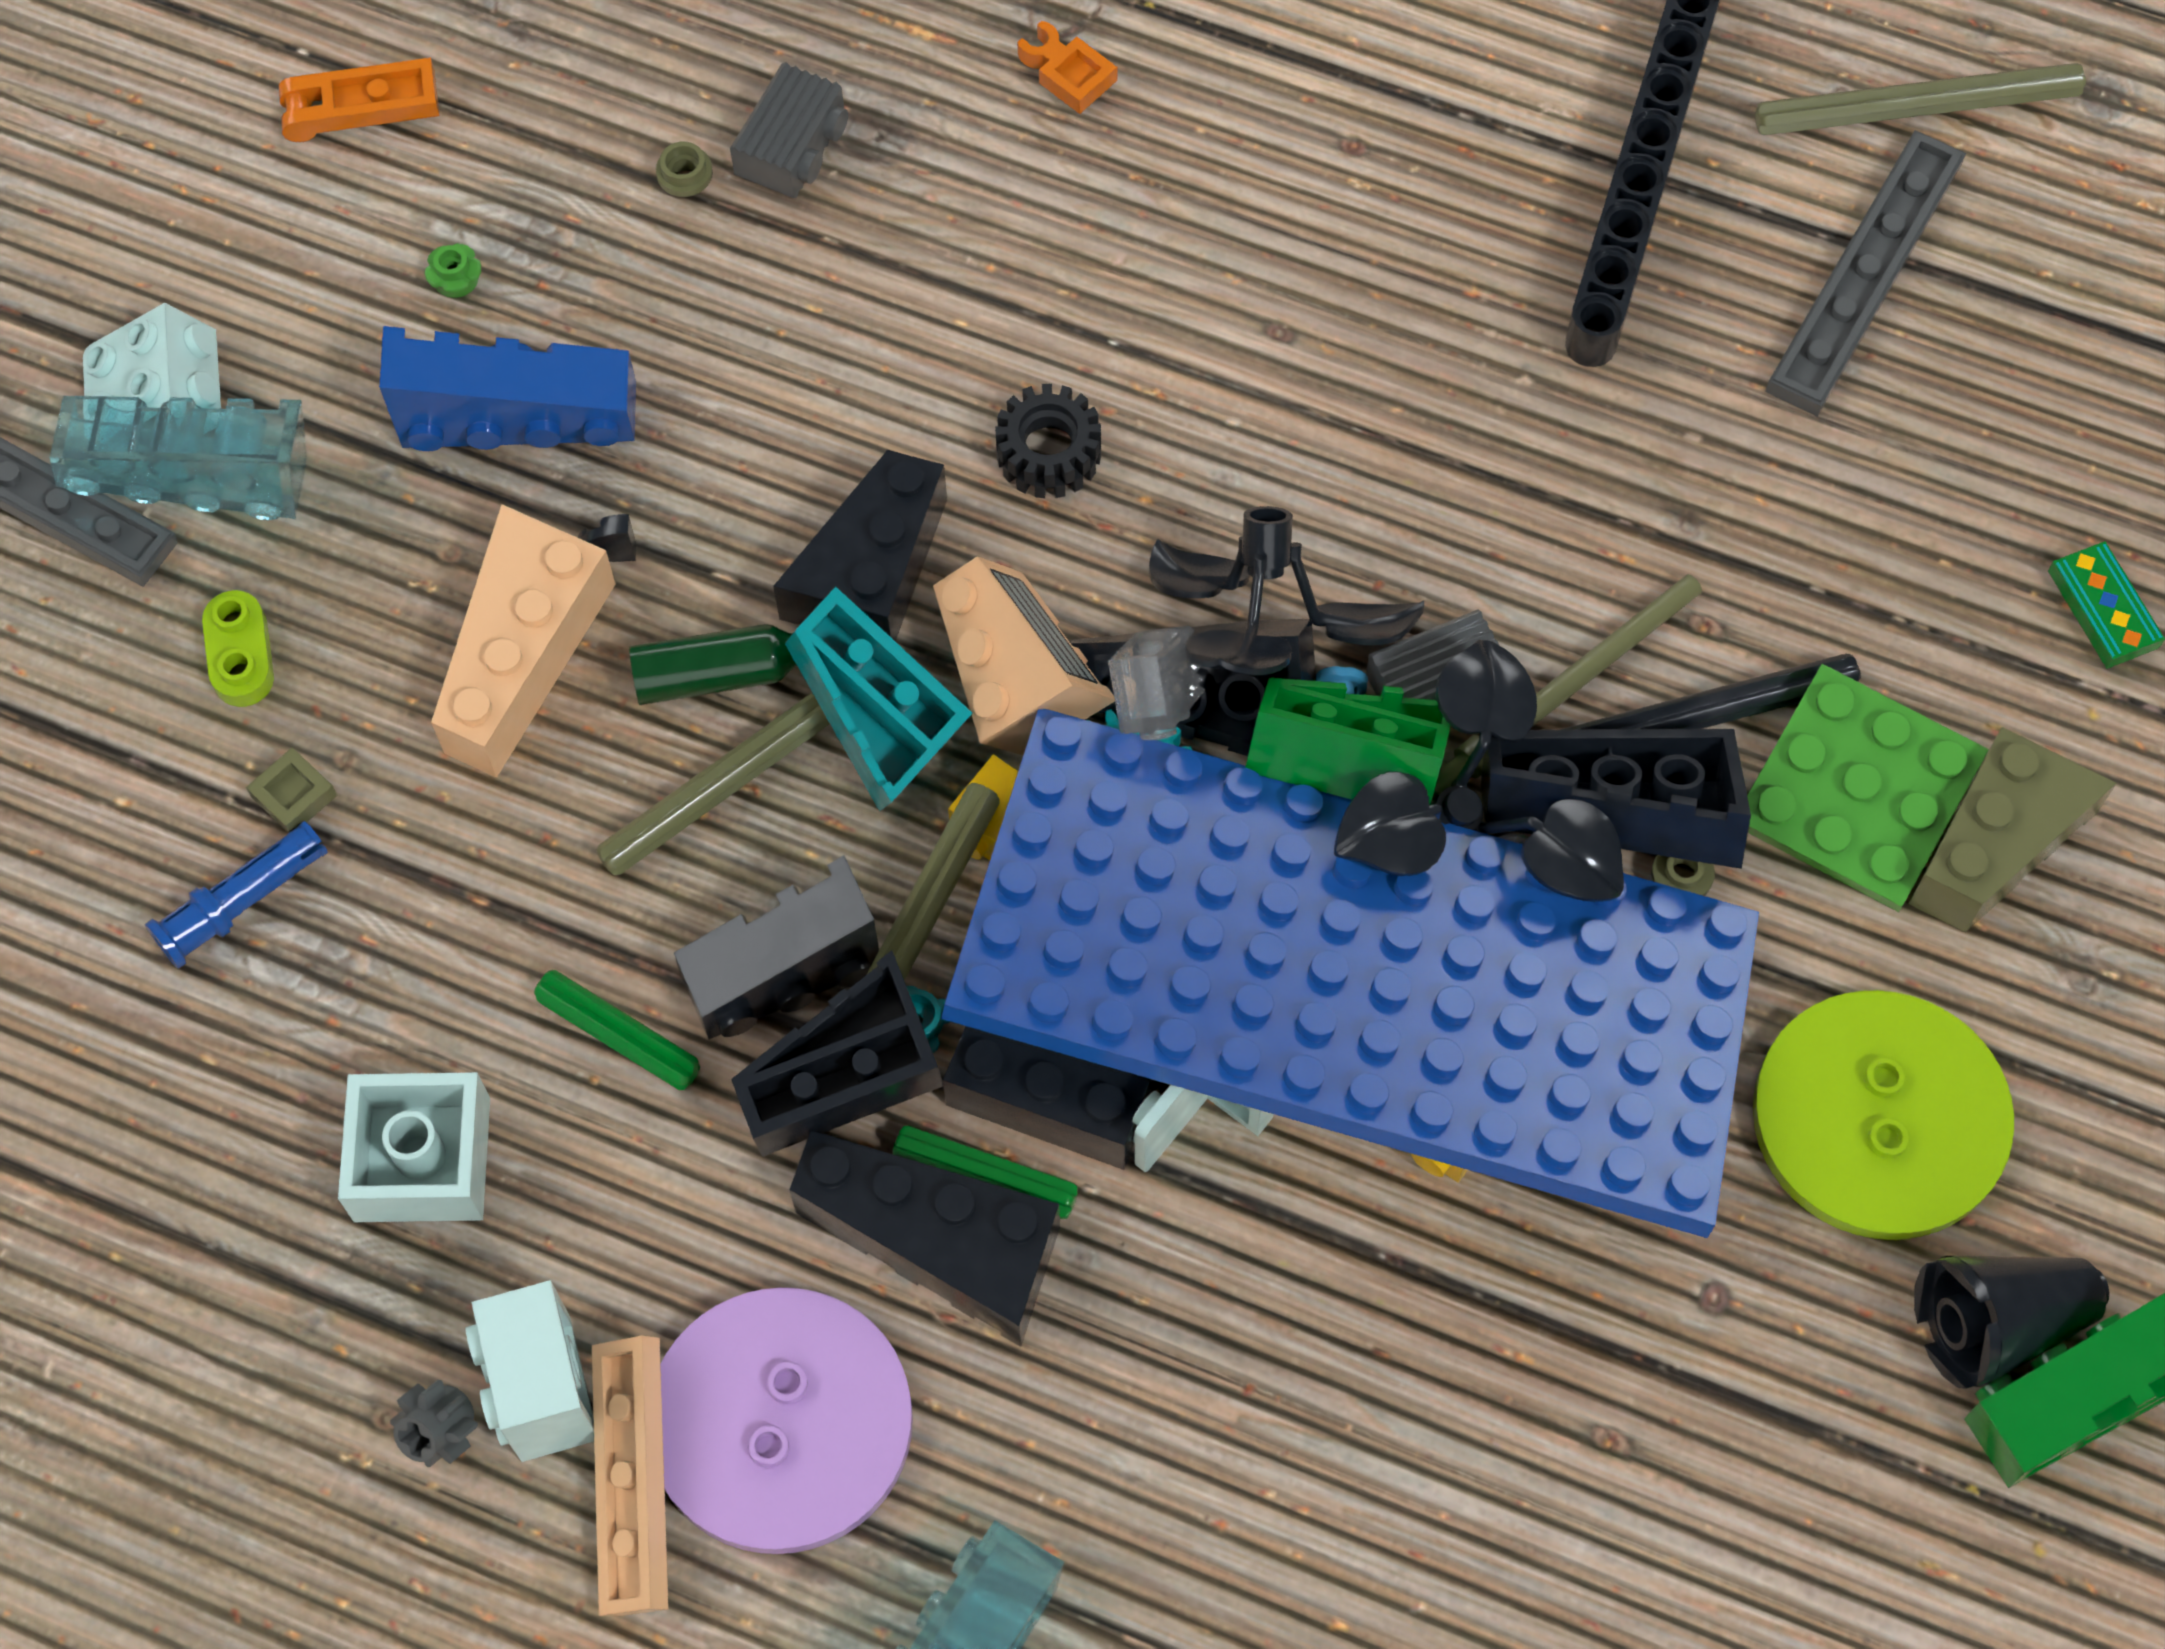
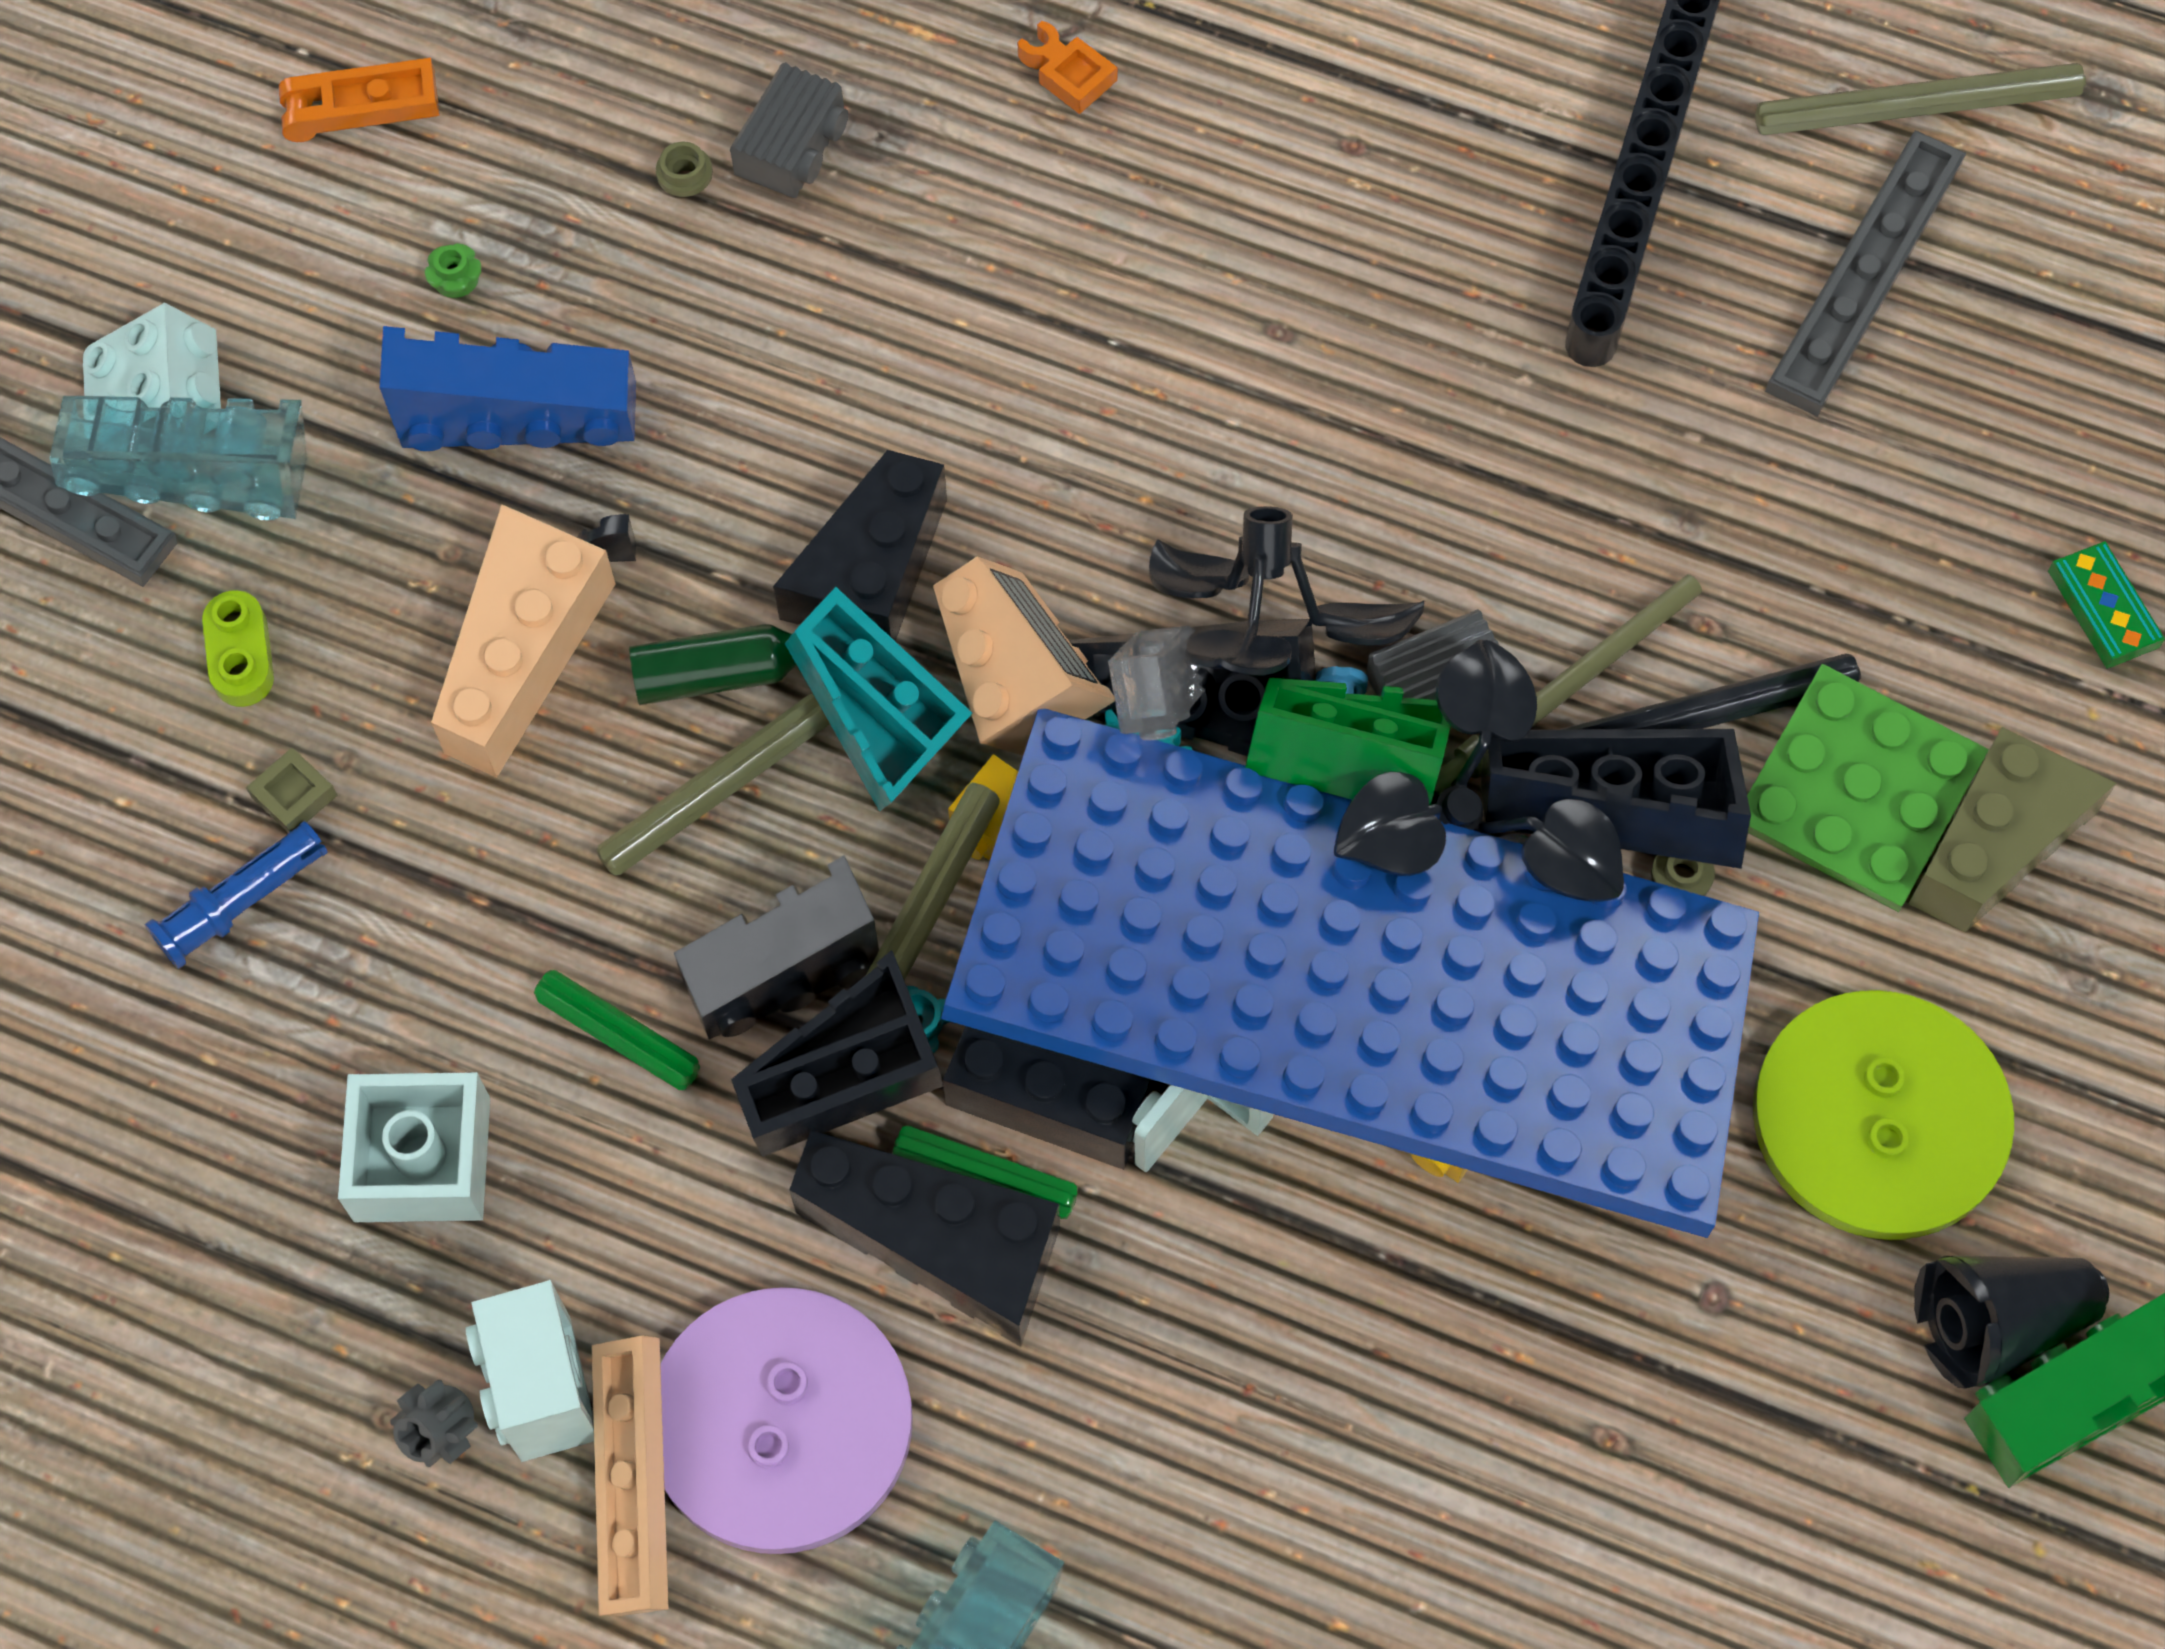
(1041, 412): black tyre -> none

